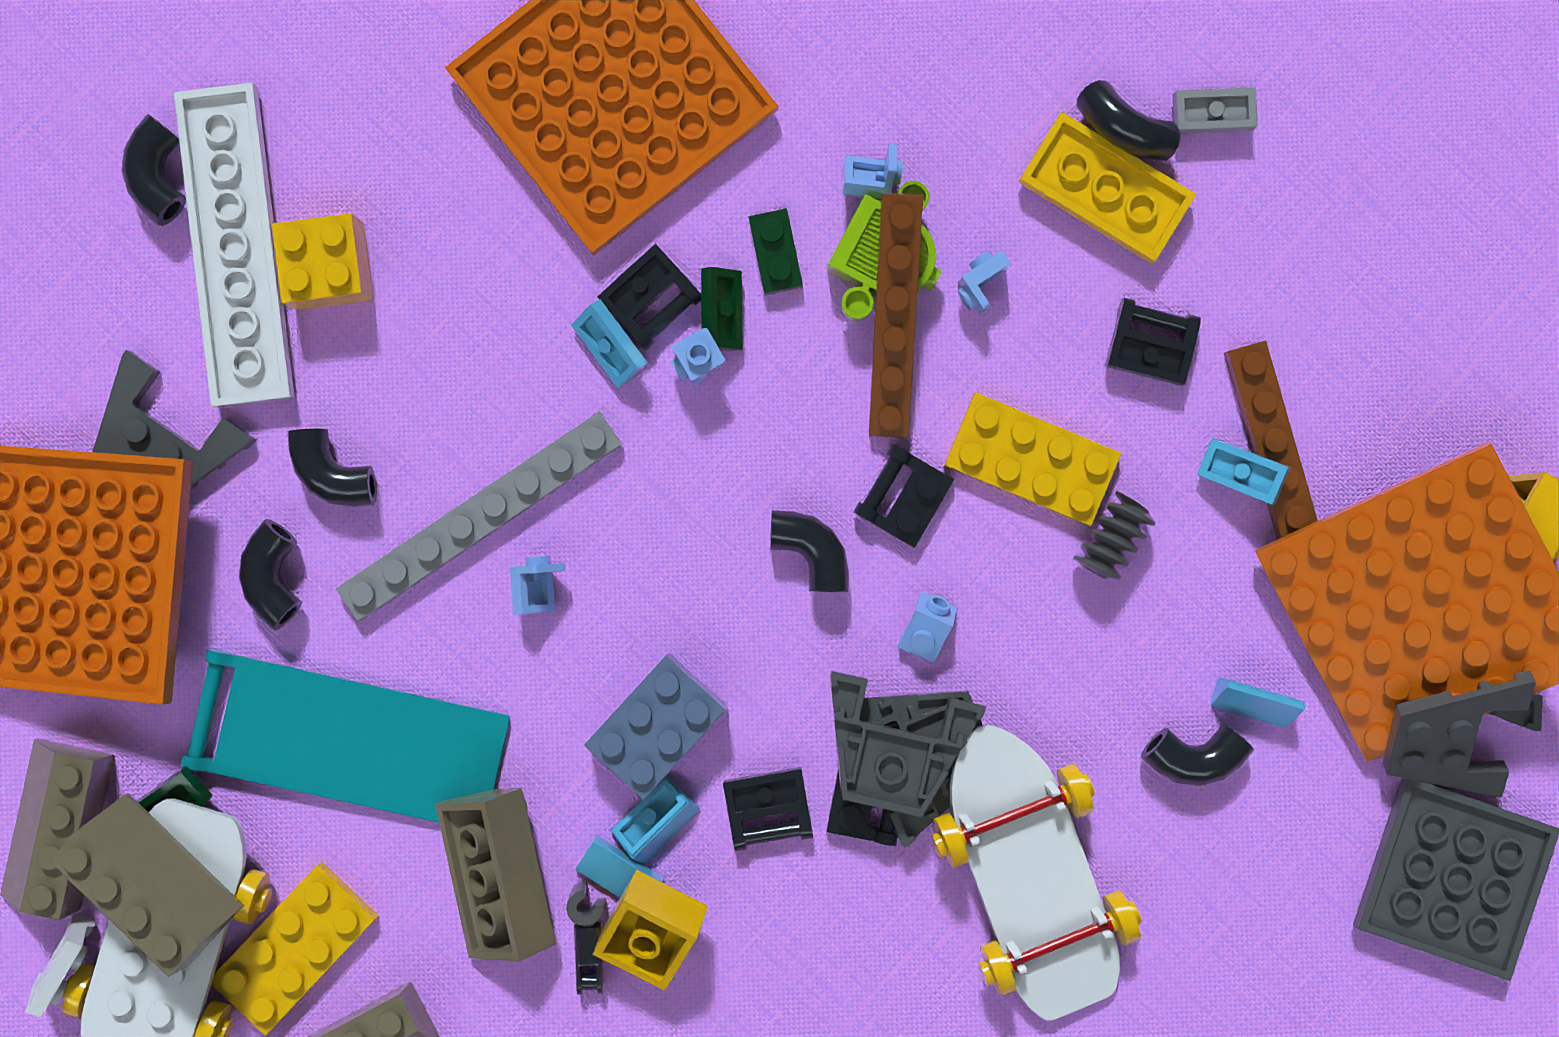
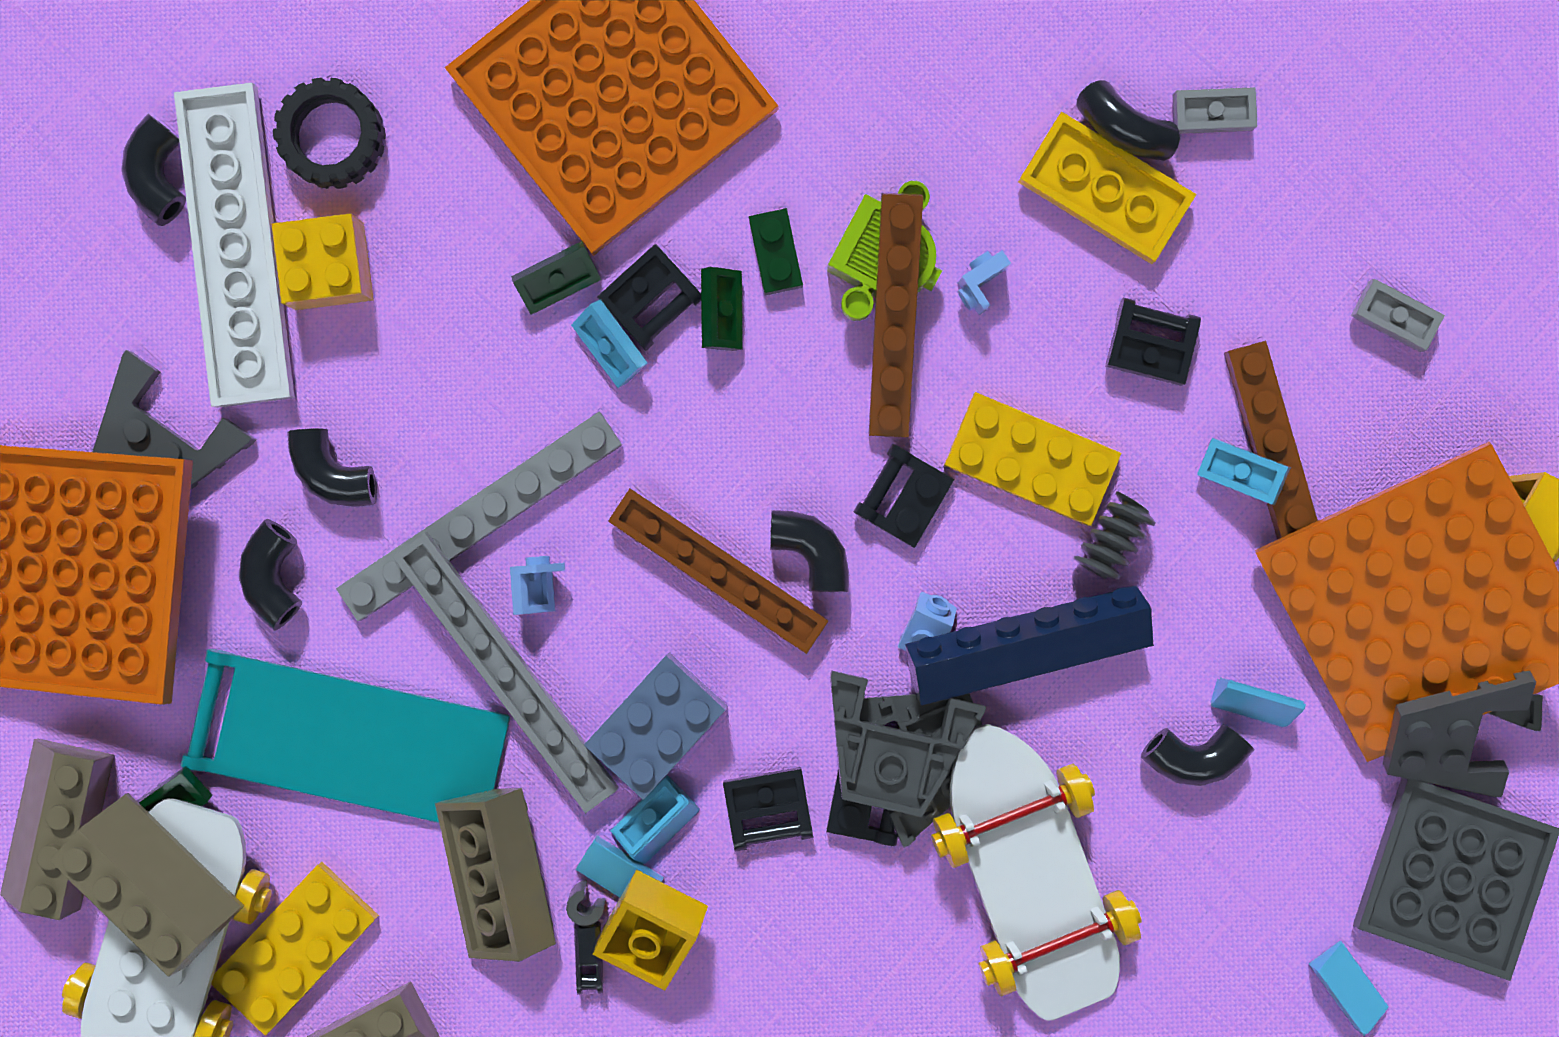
(69, 954): white plate -> none
(296, 110): none -> black tyre
(505, 671): none -> light grey plate
(556, 278): none -> dark green plate
(697, 356): light blue bracket -> none
(718, 570): none -> dark orange plate
(872, 175): light blue bracket -> none
(1030, 644): none -> dark blue brick
(1349, 987): none -> medium azure slope
(1397, 315): none -> light grey plate

